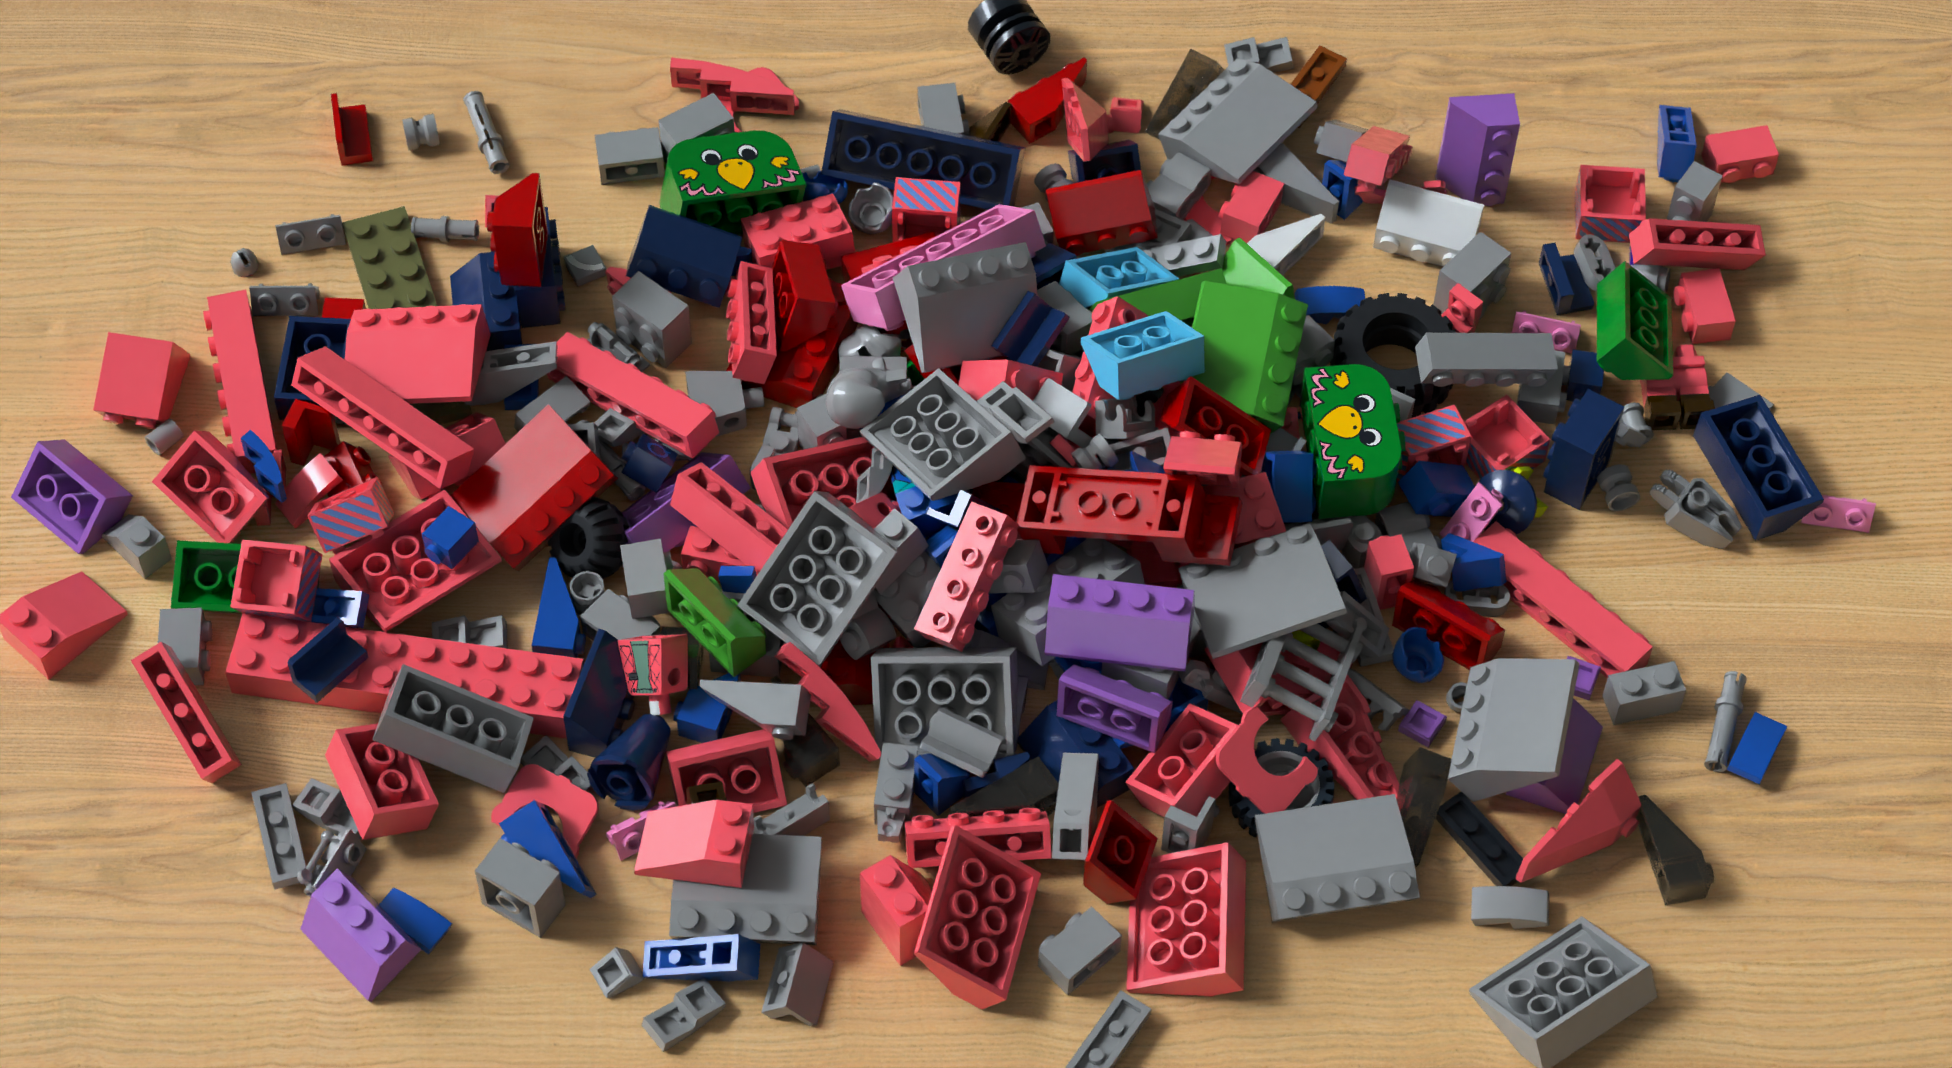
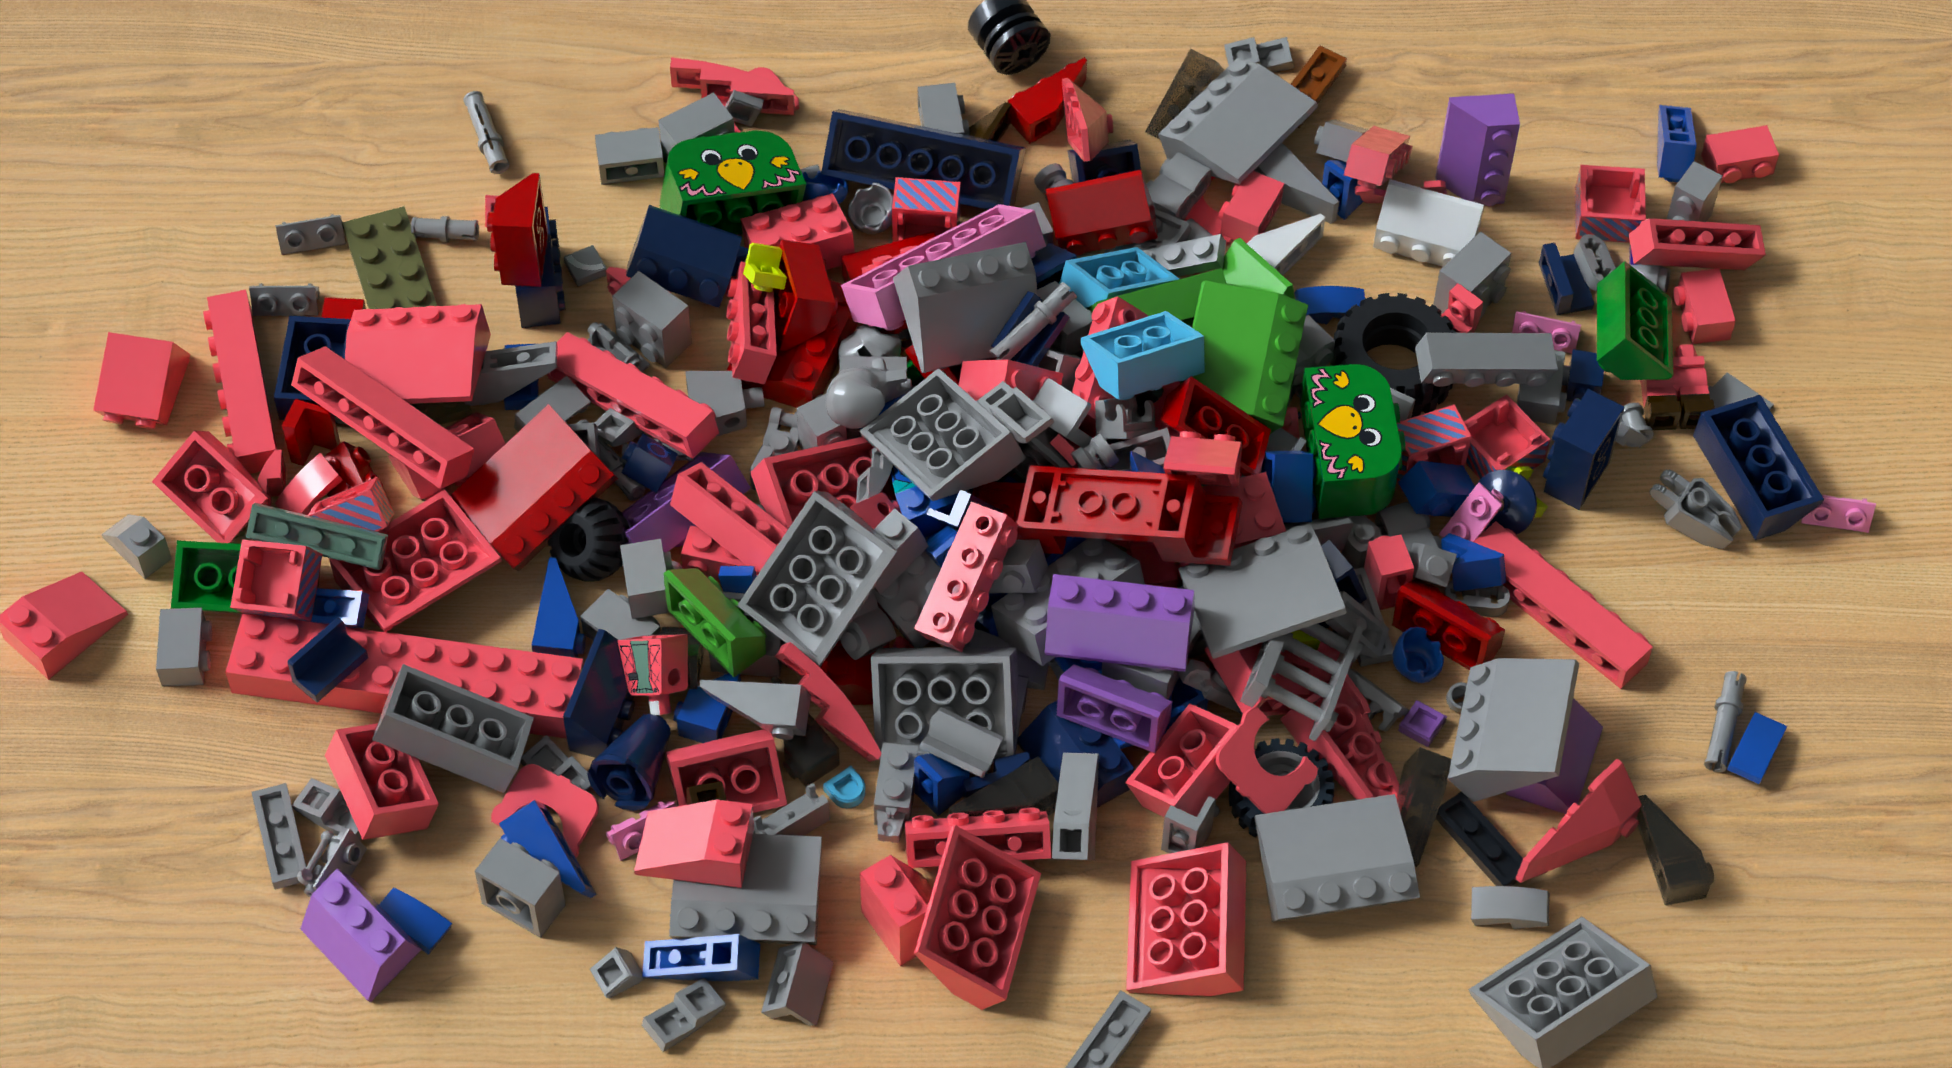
(70, 494): medium lavender slope -> none
(164, 436): light grey hinge -> none
(186, 712): coral brick -> none
(238, 266): light grey hinge -> none
(265, 465): blue slope -> none
(322, 535): none -> sand green tile
(351, 132): red panel -> none
(421, 132): light grey wheel -> none
(449, 538): blue brick -> none
(480, 284): dark blue slope -> none
(485, 632): light grey slope -> none
(585, 590): light grey wheel -> none
(744, 107): none -> light grey tile
(763, 267): none -> neon yellow bracket
(846, 788): none -> medium azure tile
(1044, 313): none -> light grey pin
(1078, 950): light grey brick -> none
(1118, 856): red slope -> none
(1126, 114): coral slope -> none
(1586, 678): medium lavender tile -> none
(1618, 487): light grey wheel -> none
(1644, 693): light grey brick -> none

